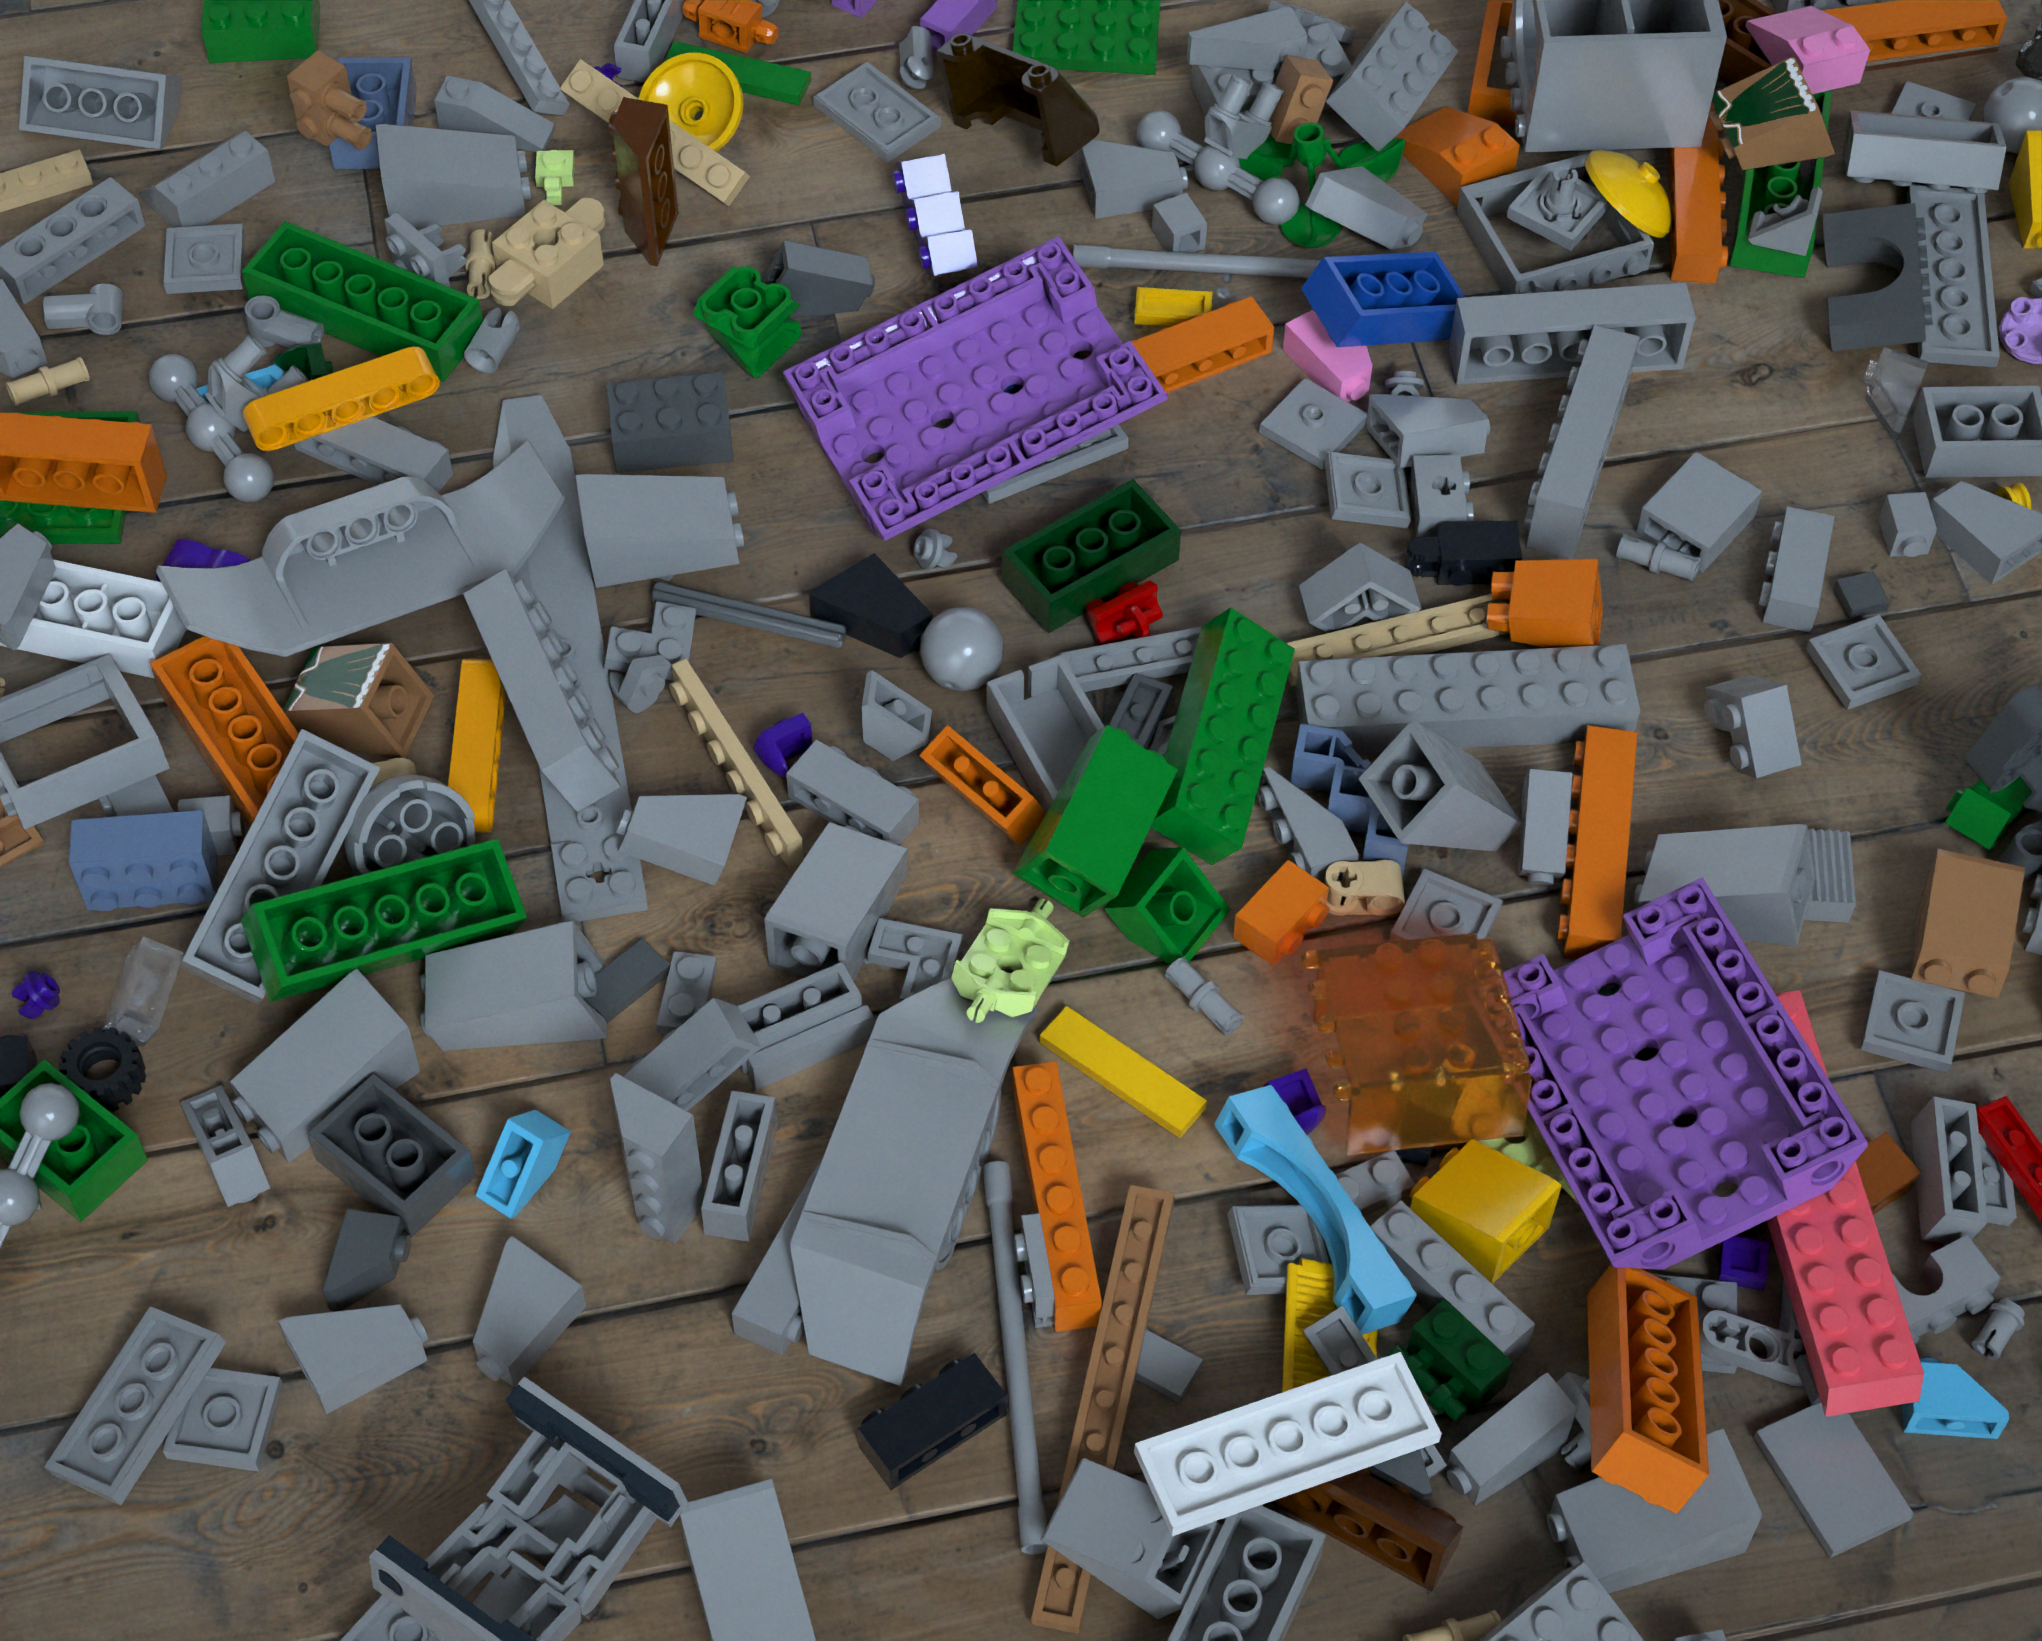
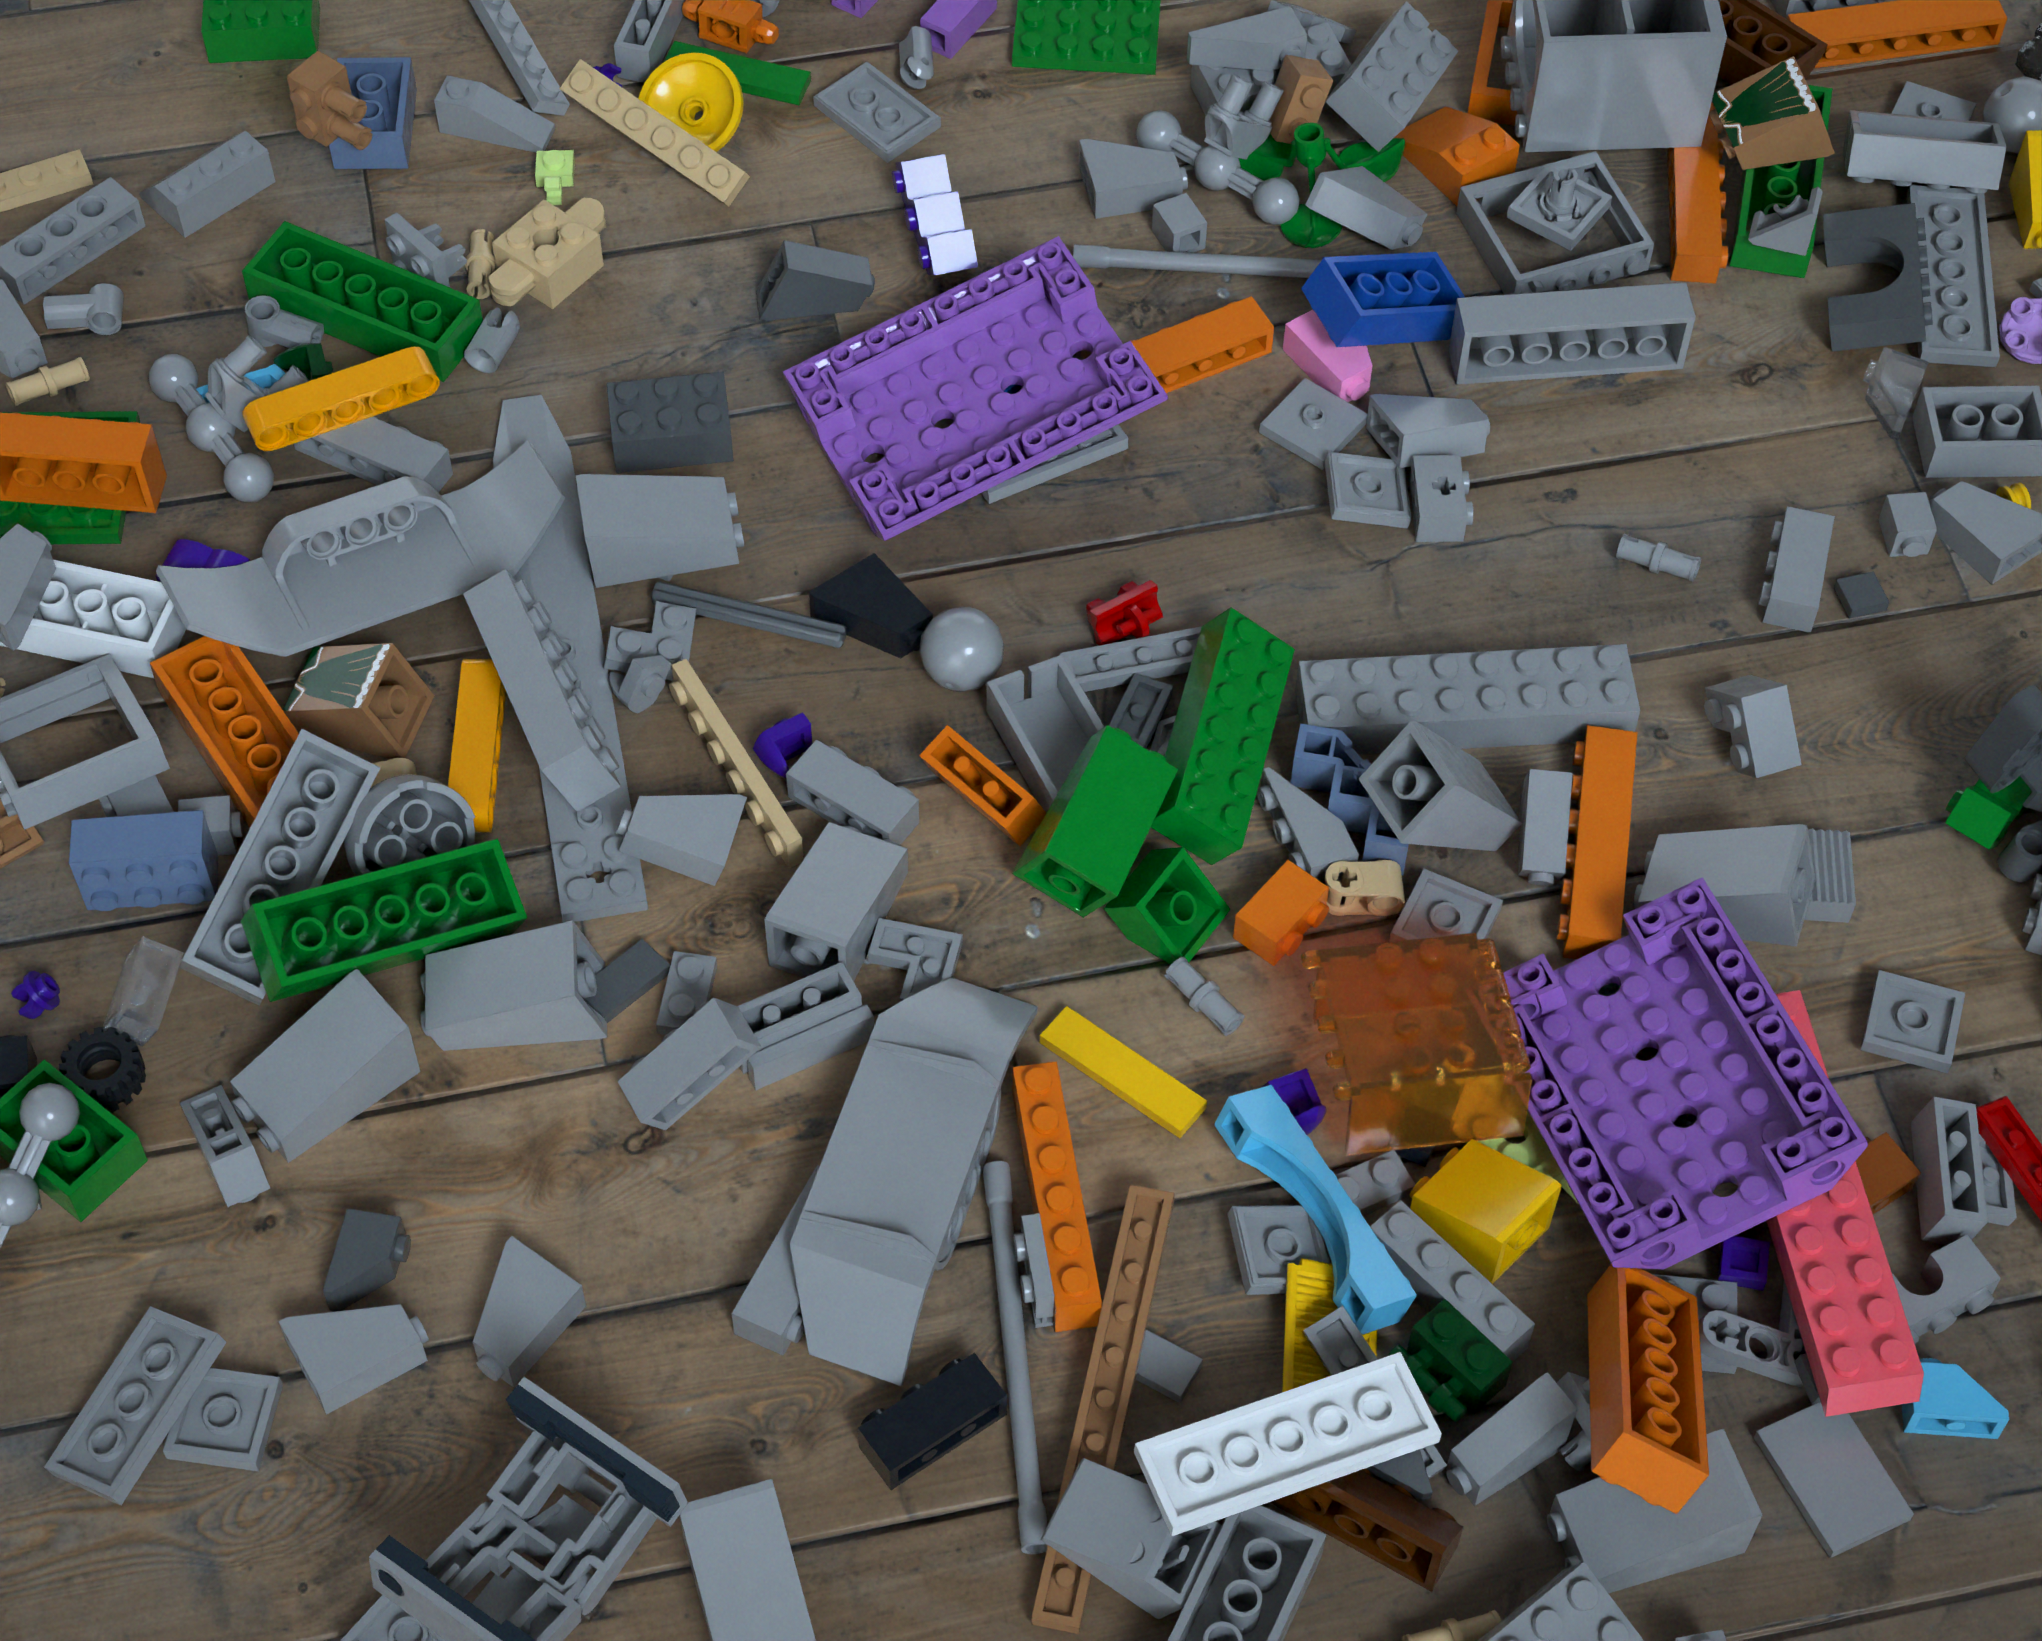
(98, 102): light grey slope -> none
(204, 258): light grey plate -> none
(392, 1154): dark grey brick -> none
(450, 175): light grey slope -> none
(522, 1161): medium azure slope -> none
(645, 174): reddish brown slope -> none
(658, 1160): light grey slope -> none
(739, 1166): light grey brick -> none
(750, 318): green piece -> none
(892, 718): light grey slope -> none
(931, 549): light grey plate -> none
(998, 83): dark brown windscreen -> none
(1015, 942): yellowish green plate -> none
(1090, 554): dark green brick -> none
(1170, 306): yellow tile -> none
(1356, 587): light grey brick -> none
(1402, 635): tan plate -> none
(1404, 383): light grey plate -> none
(1466, 552): black hinge -> none
(1549, 603): orange hips -> none
(1580, 441): light grey brick -> none
(1631, 190): yellow dish -> none
(1699, 510): light grey brick -> none
(1824, 47): bright pink slope -> none
(1863, 662): light grey plate -> none
(1967, 923): medium nougat slope -> none
(1998, 1329): light grey pin -> none

